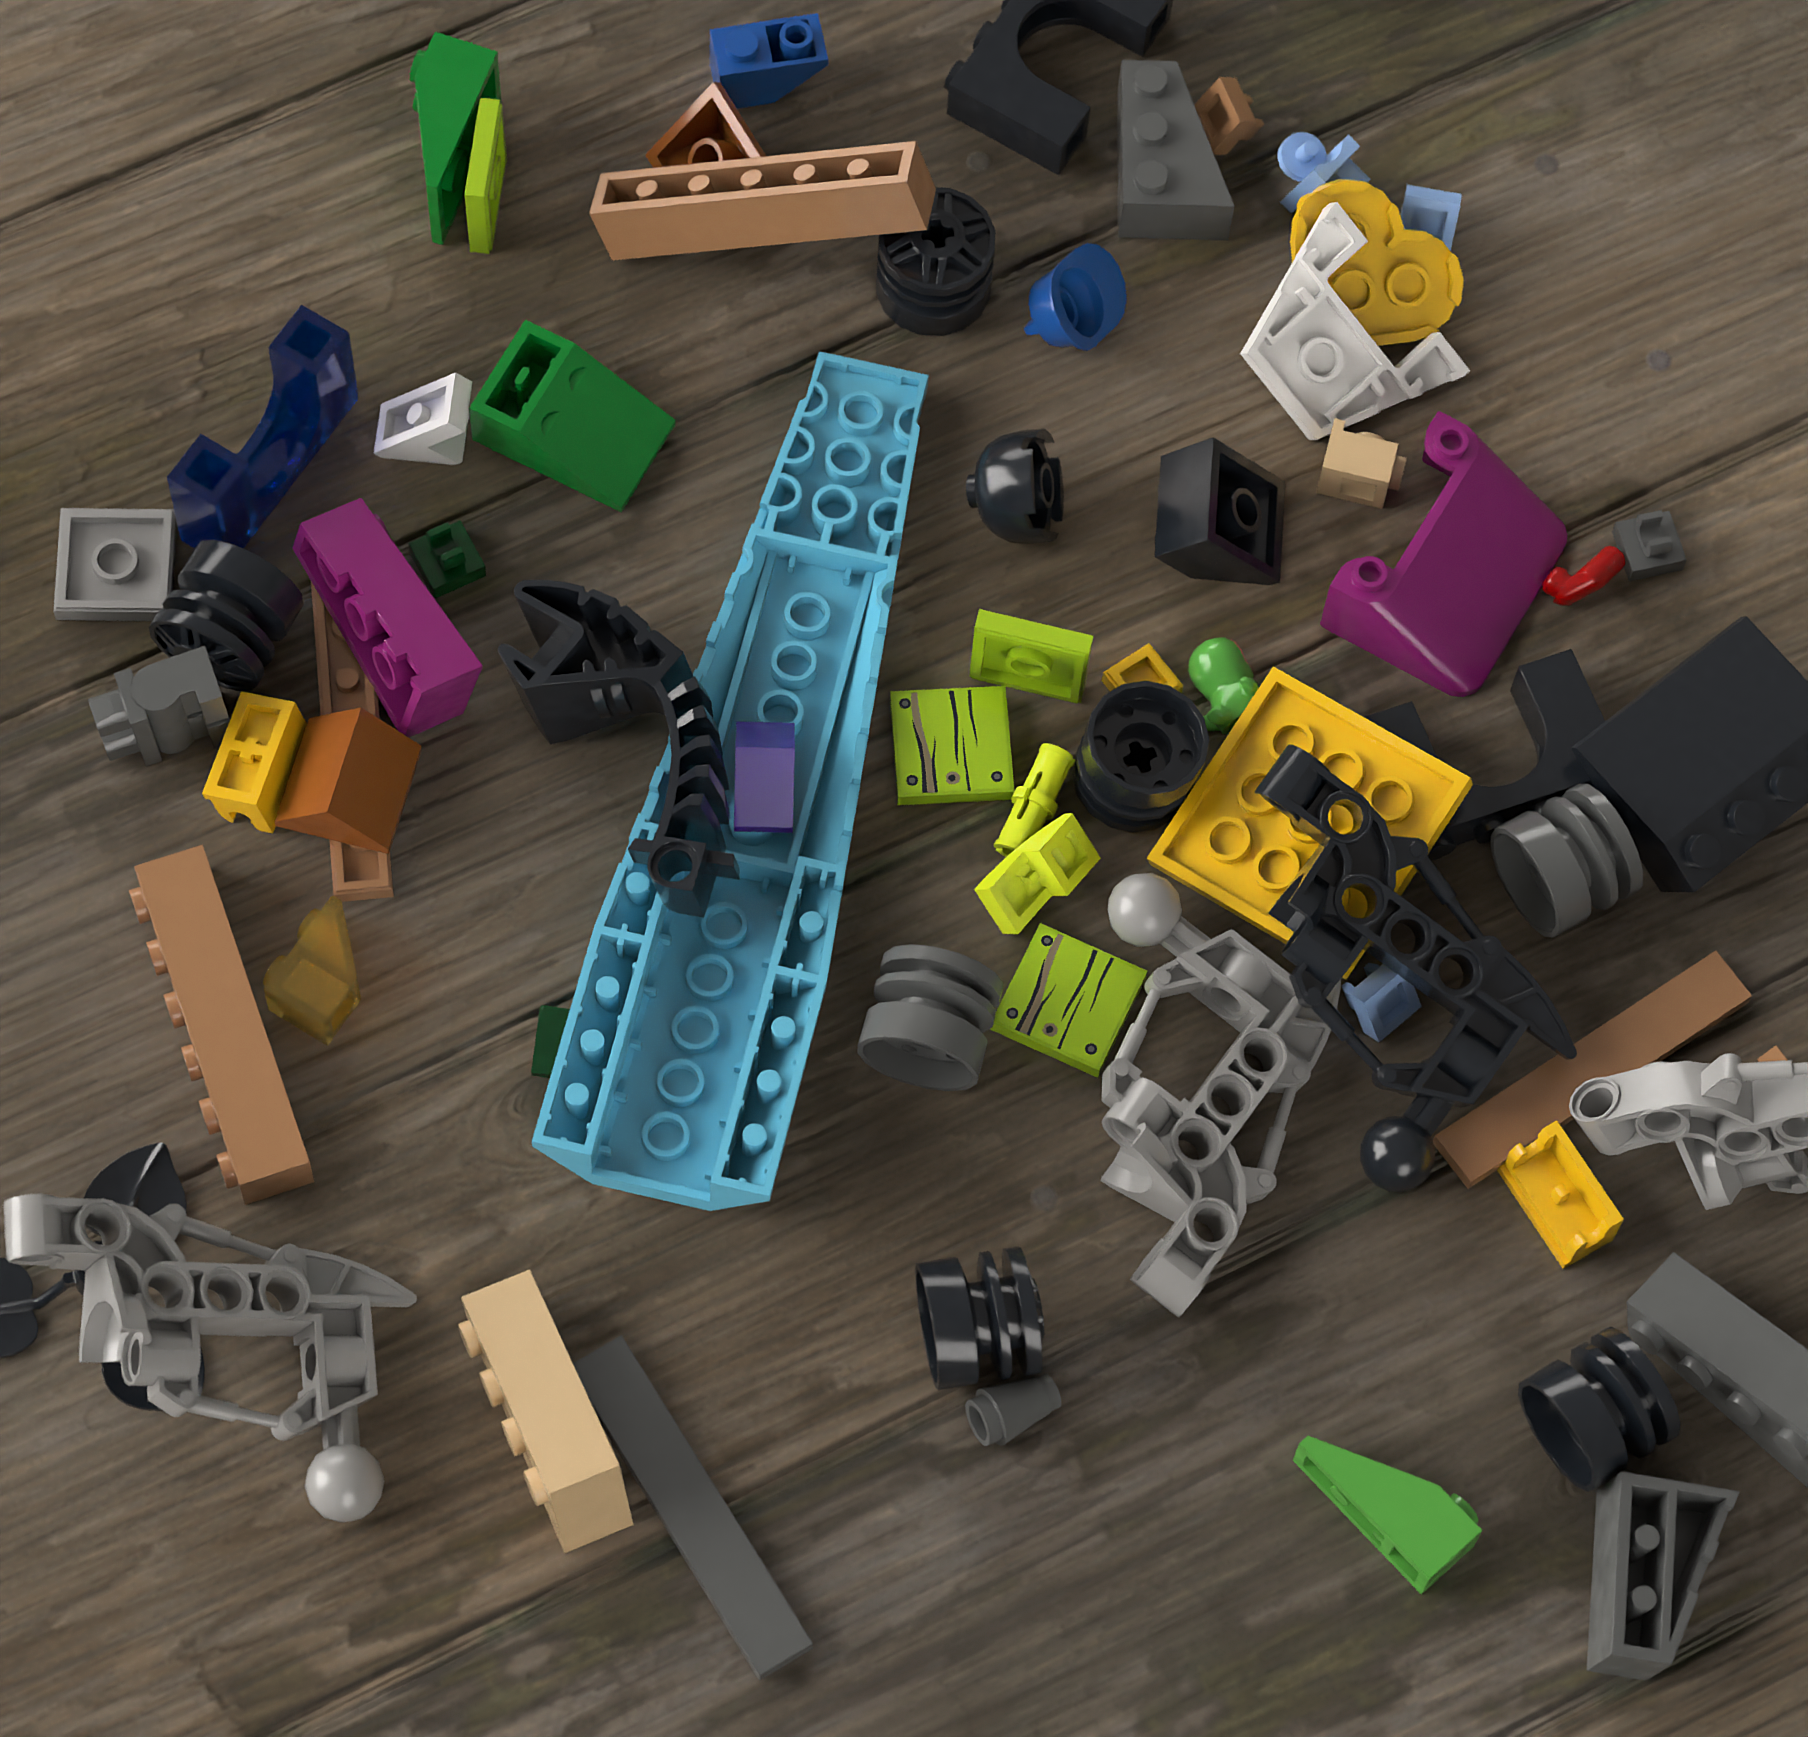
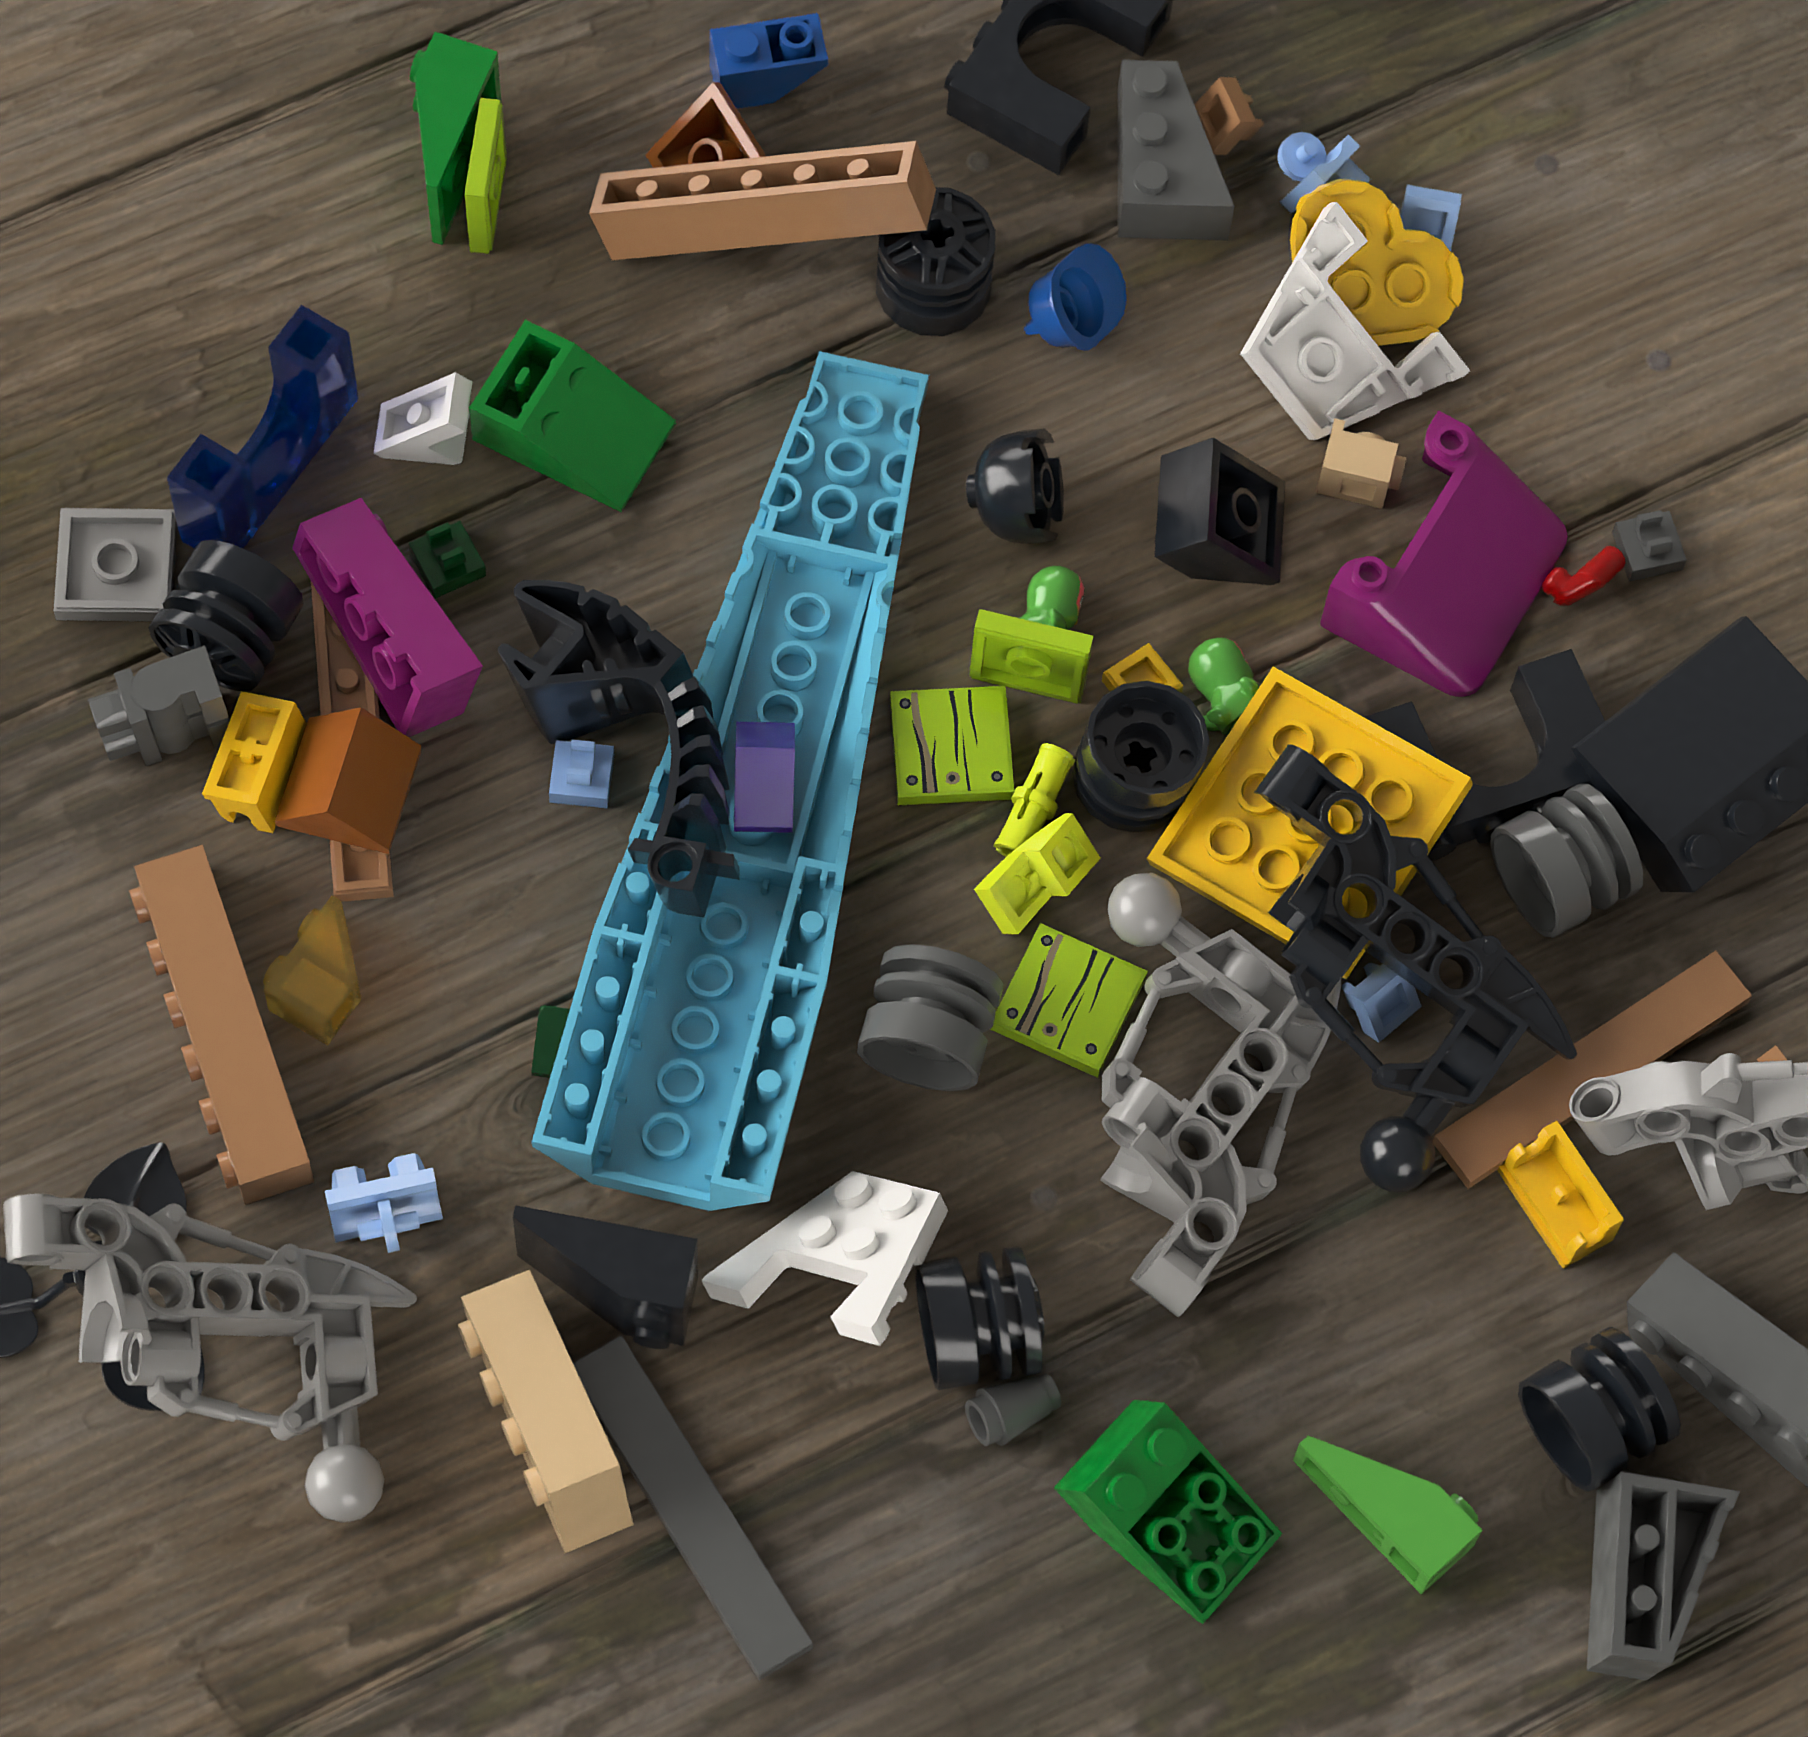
(383, 1204): none -> light blue hips
(581, 773): none -> light blue tile
(620, 1272): none -> black slope
(852, 1232): none -> white wing
(1054, 597): none -> bright green animal
(1168, 1507): none -> green slope

